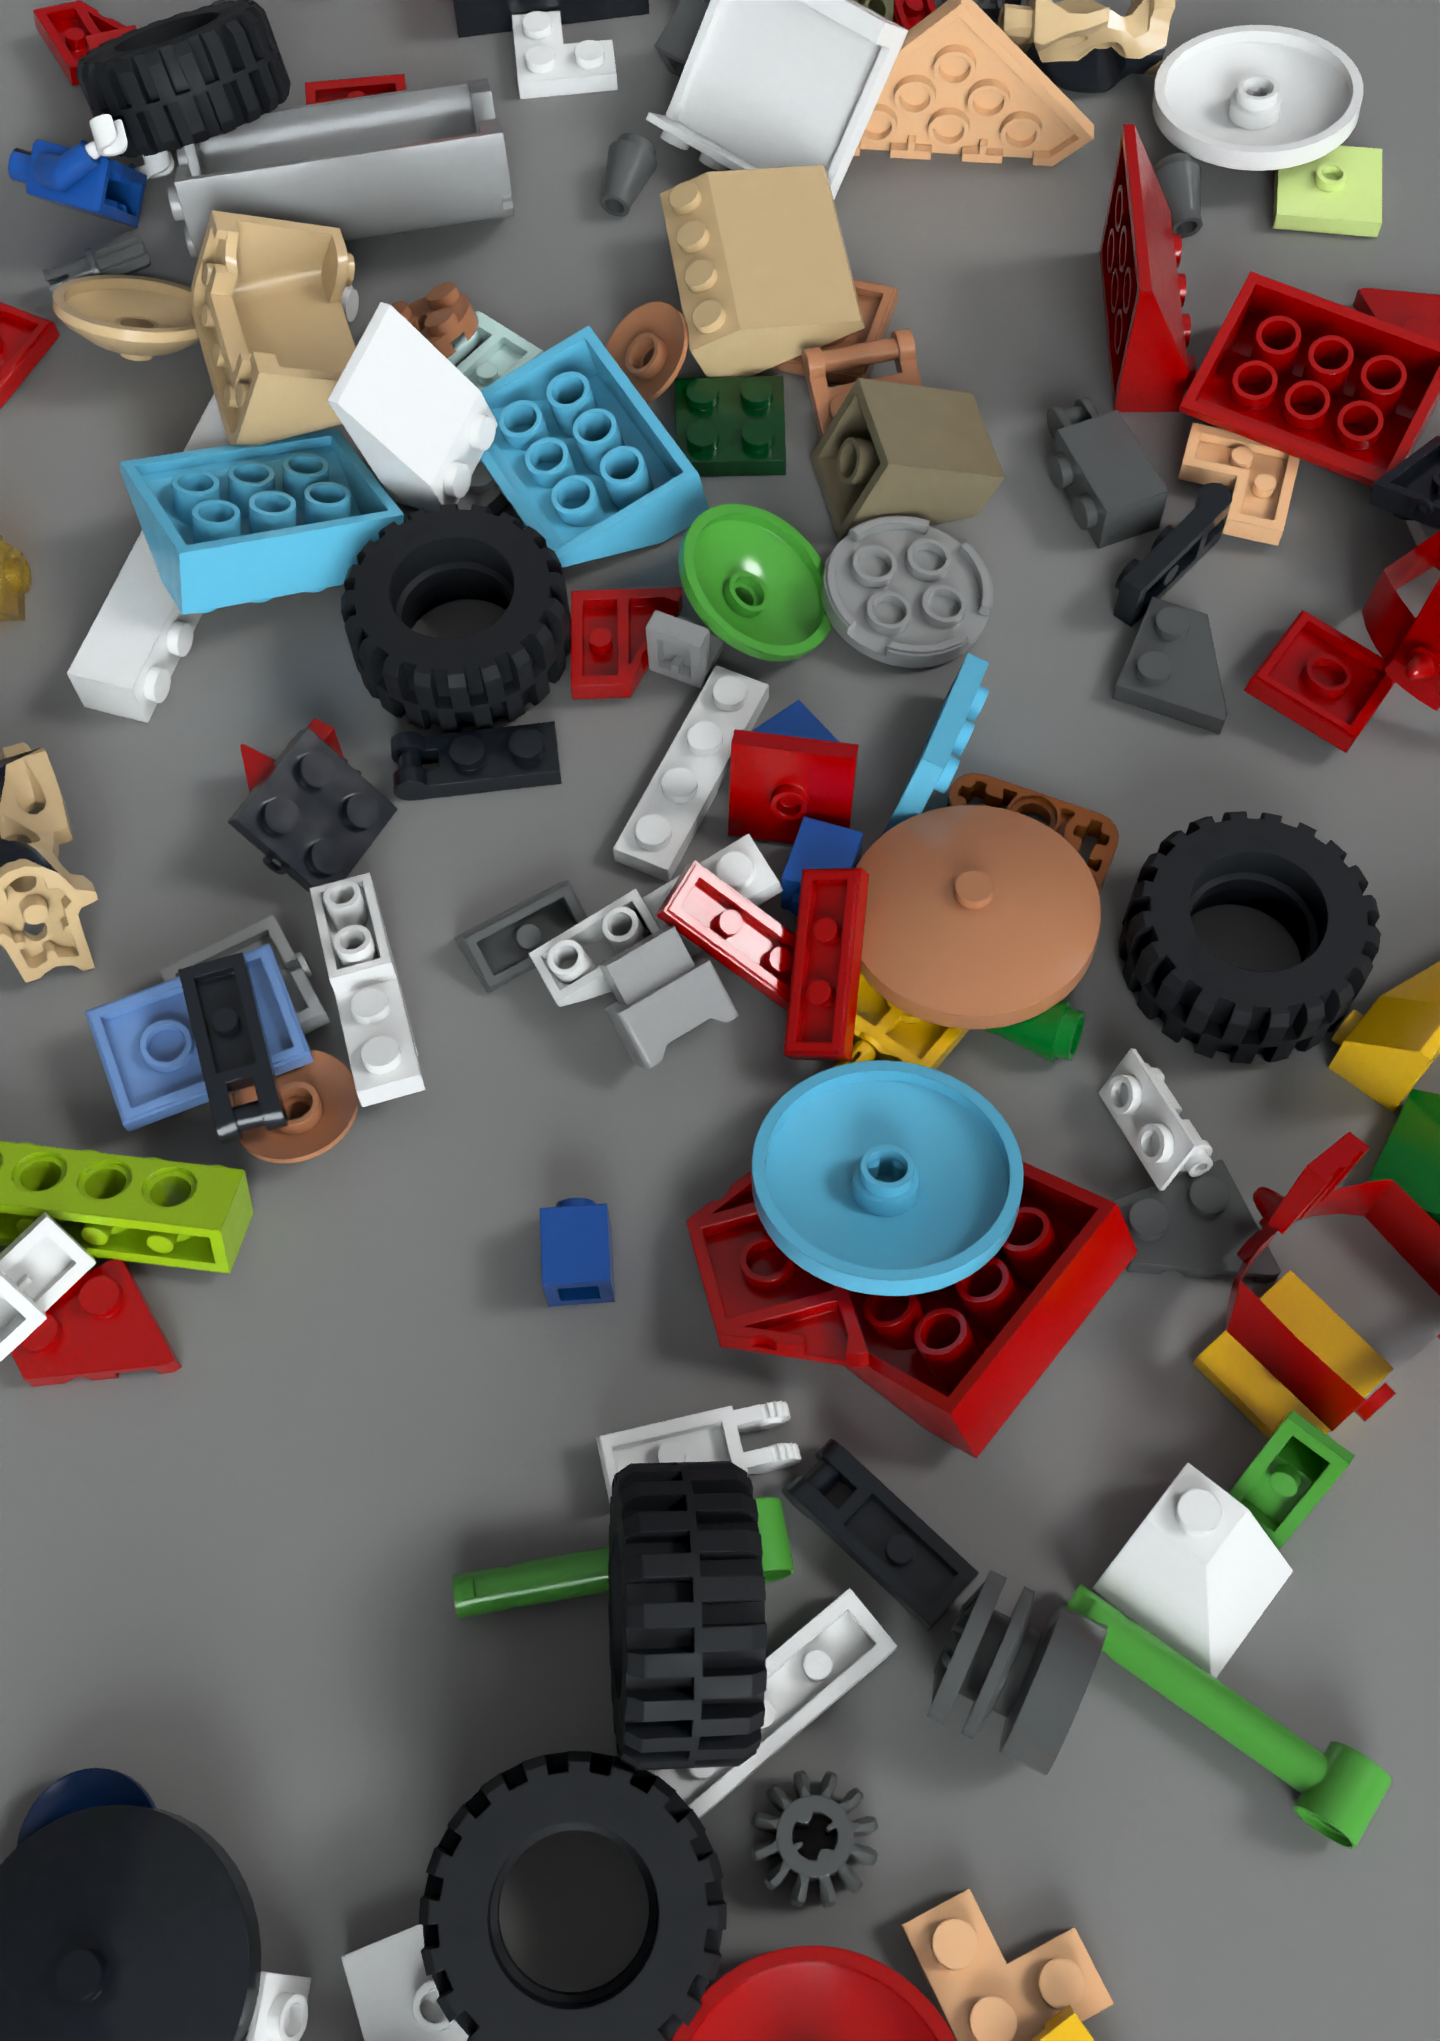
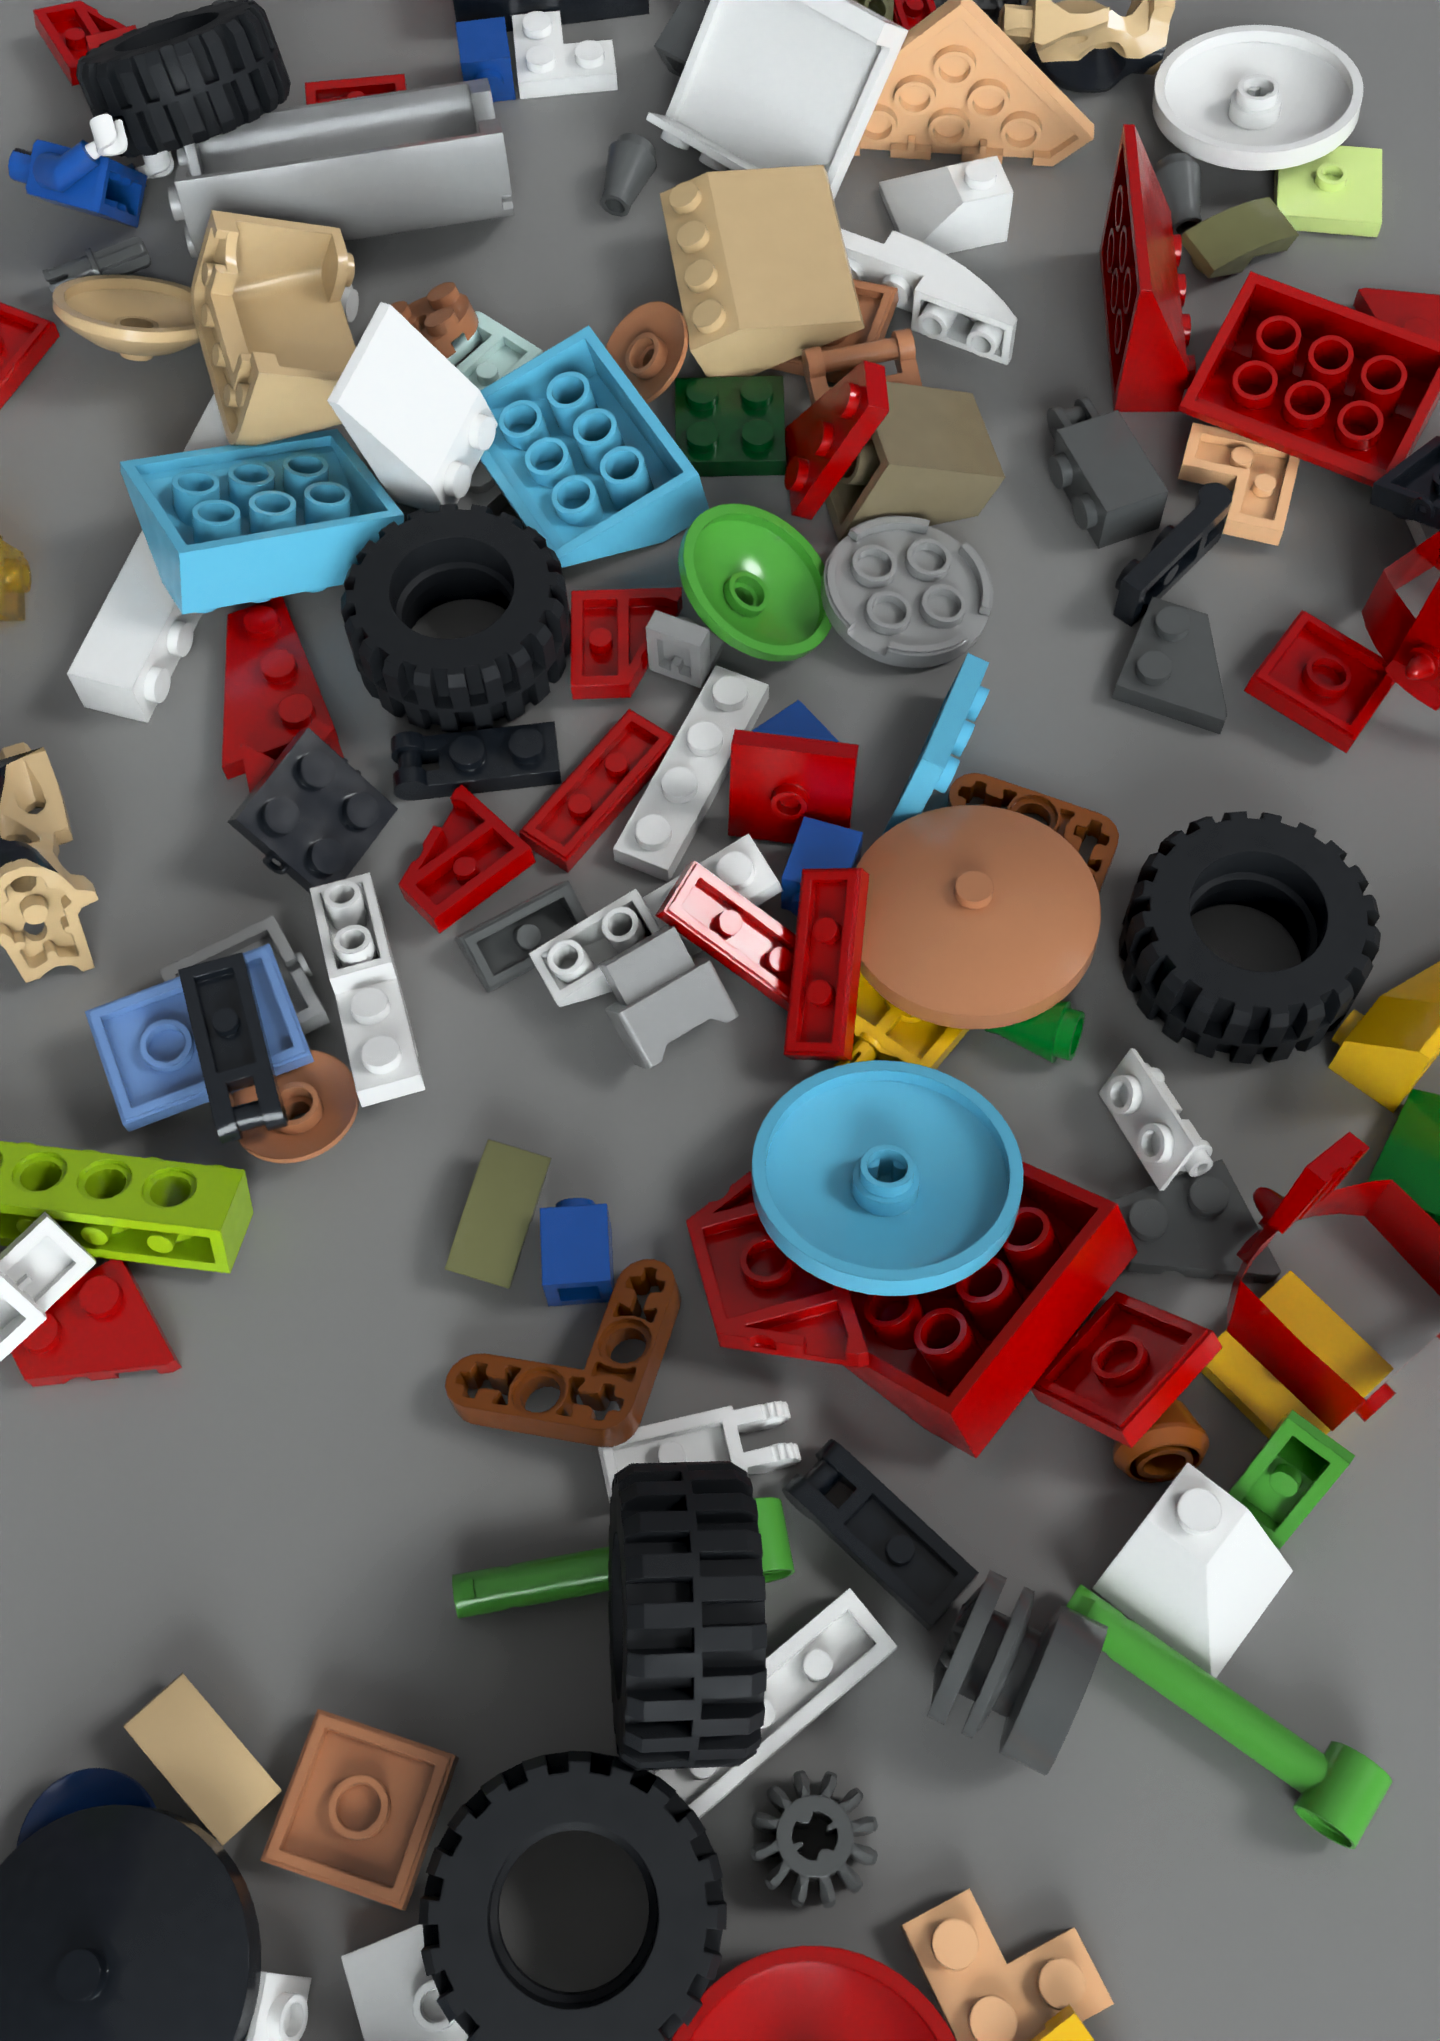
(202, 1759): none -> tan slope
(267, 684): none -> red wing
(360, 1809): none -> nougat plate
(463, 862): none -> red wing
(486, 55): none -> blue brick
(498, 1213): none -> olive slope
(596, 1384): none -> dark orange beam
(597, 790): none -> red tile
(831, 436): none -> red wing
(938, 291): none -> white slope
(952, 205): none -> white slope
(1125, 1367): none -> red plate
(1165, 1447): none -> dark orange cone
(1236, 235): none -> olive slope

